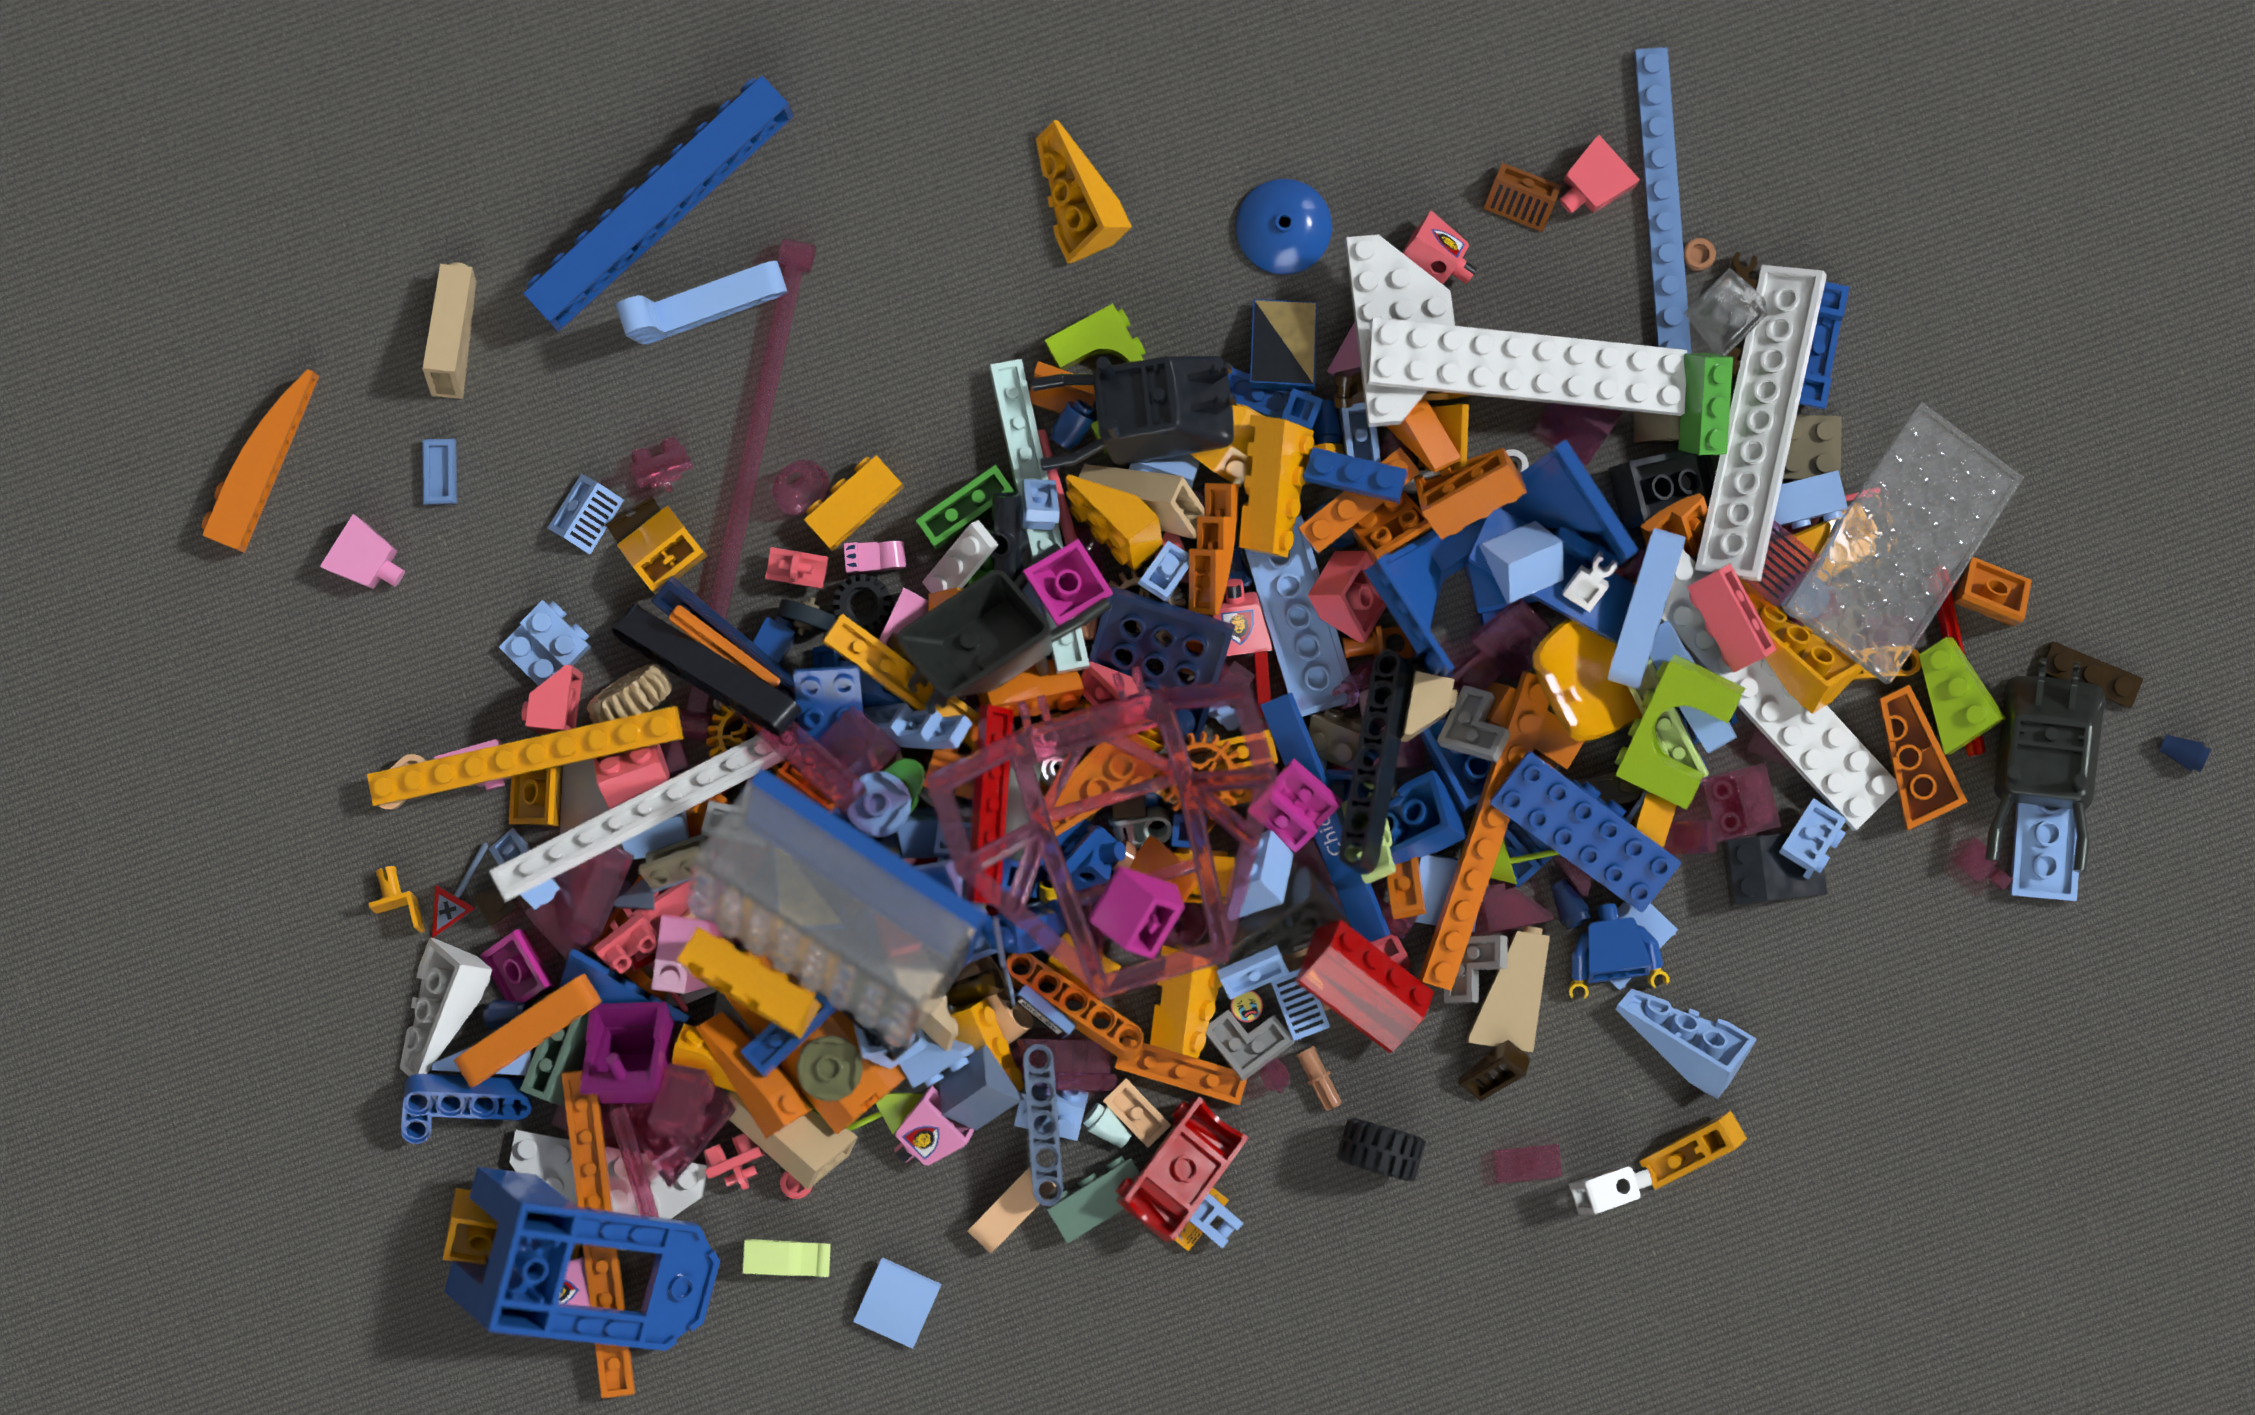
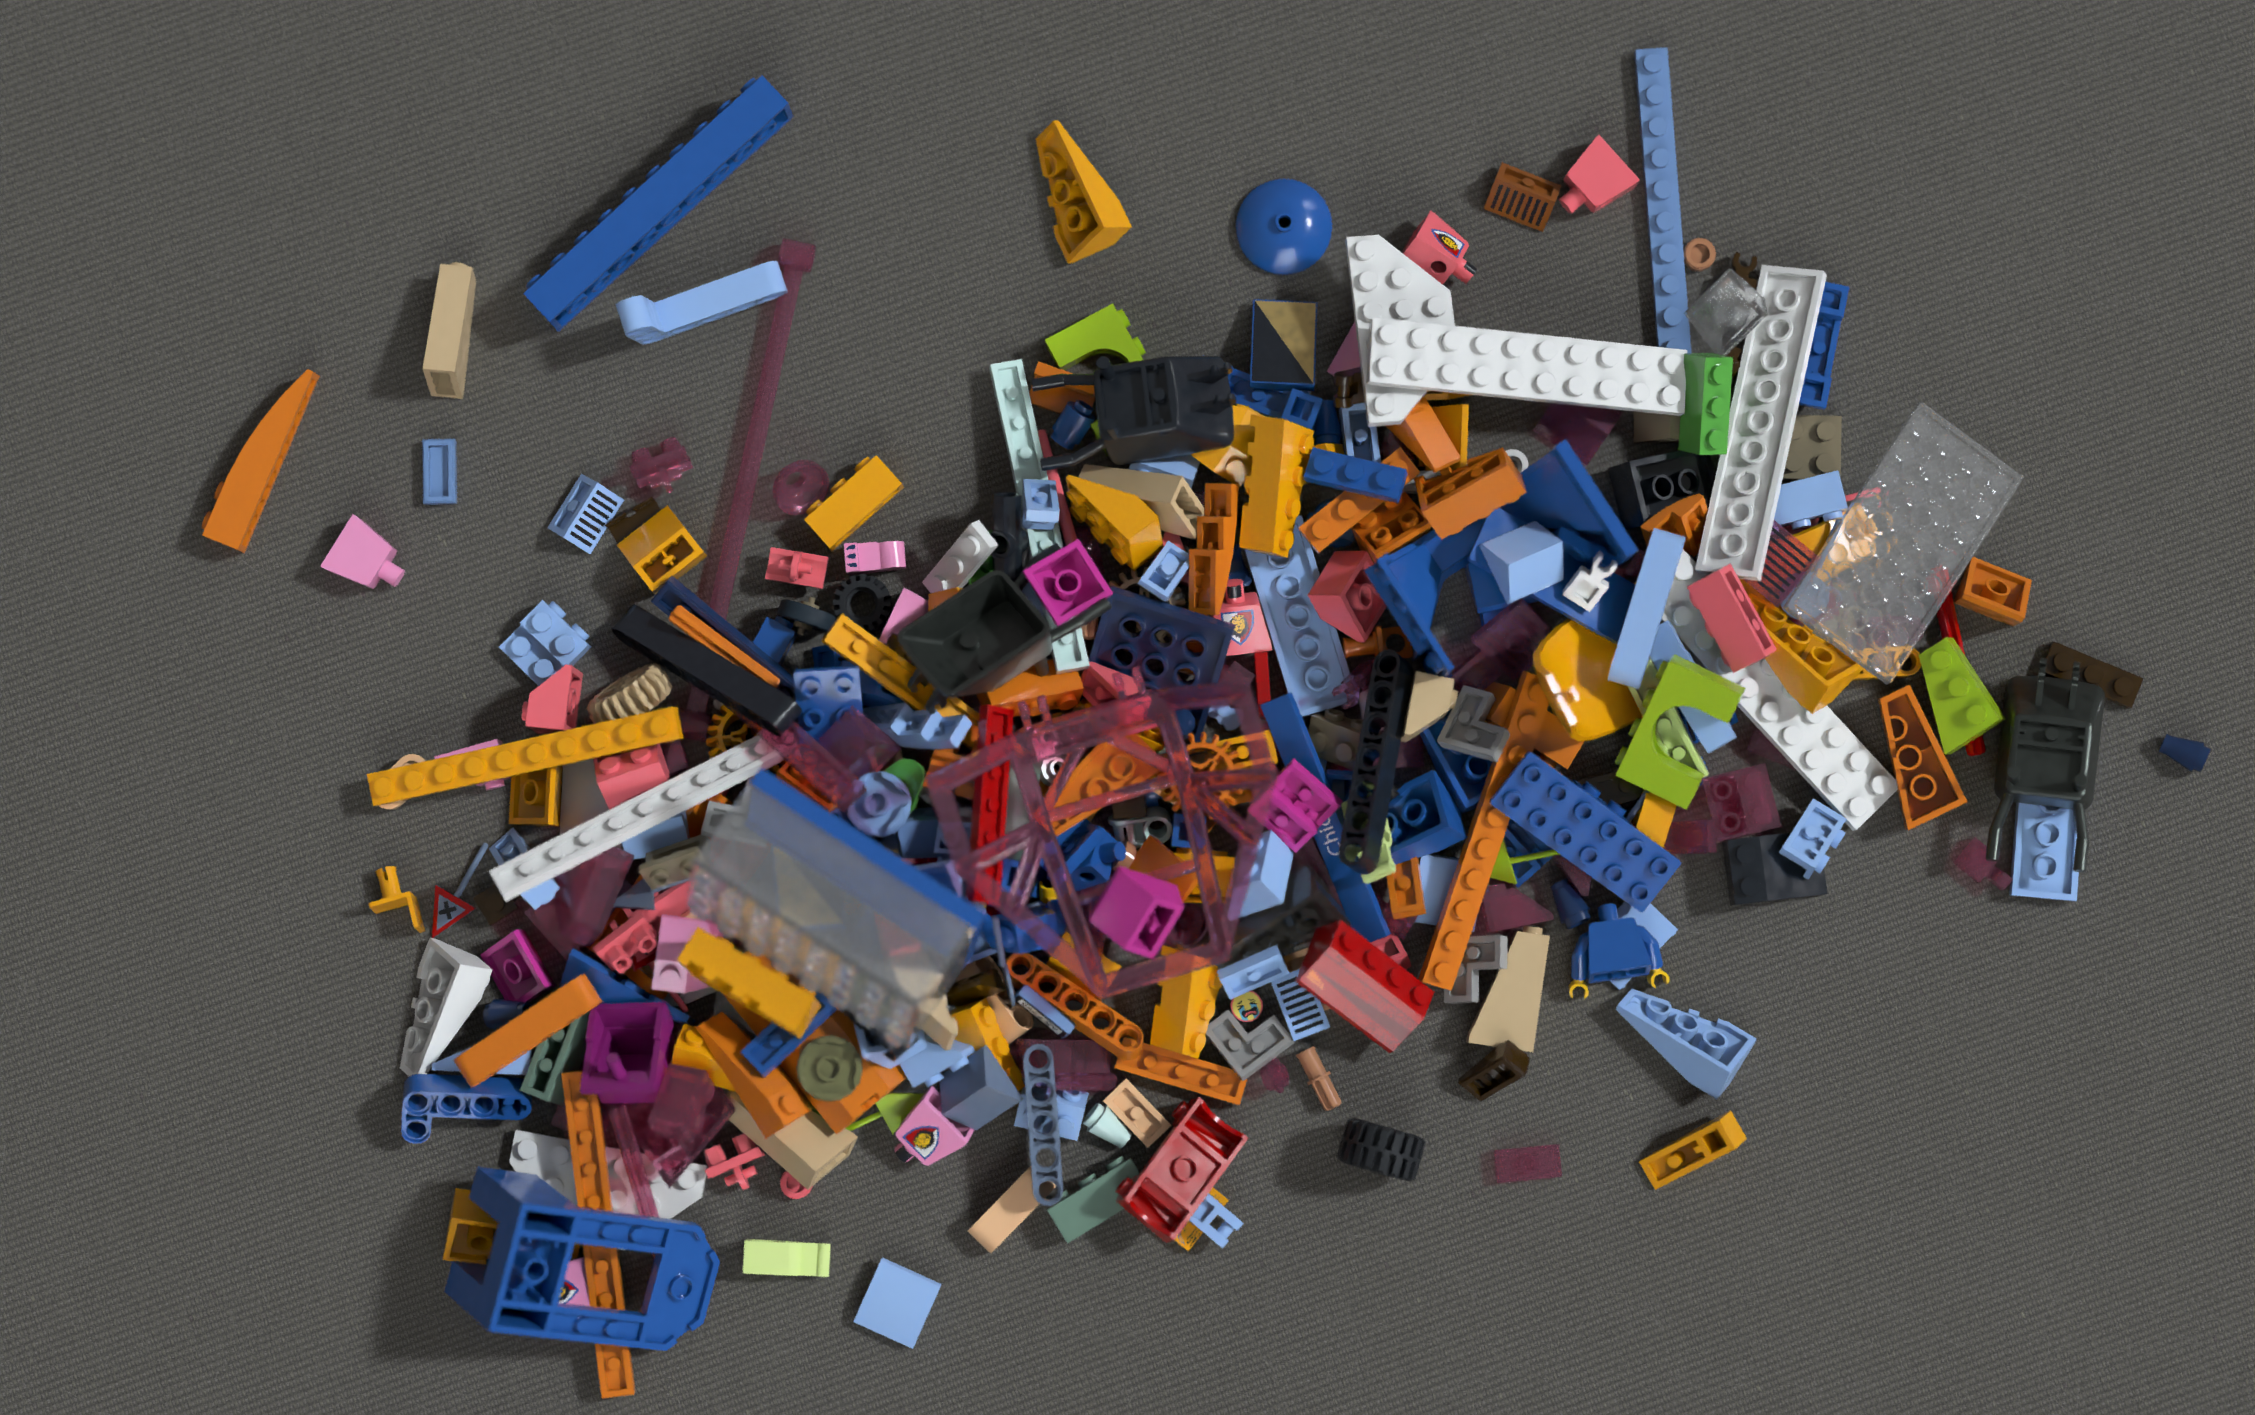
(962, 508): bright green brick -> none
(1600, 1193): white torso -> none

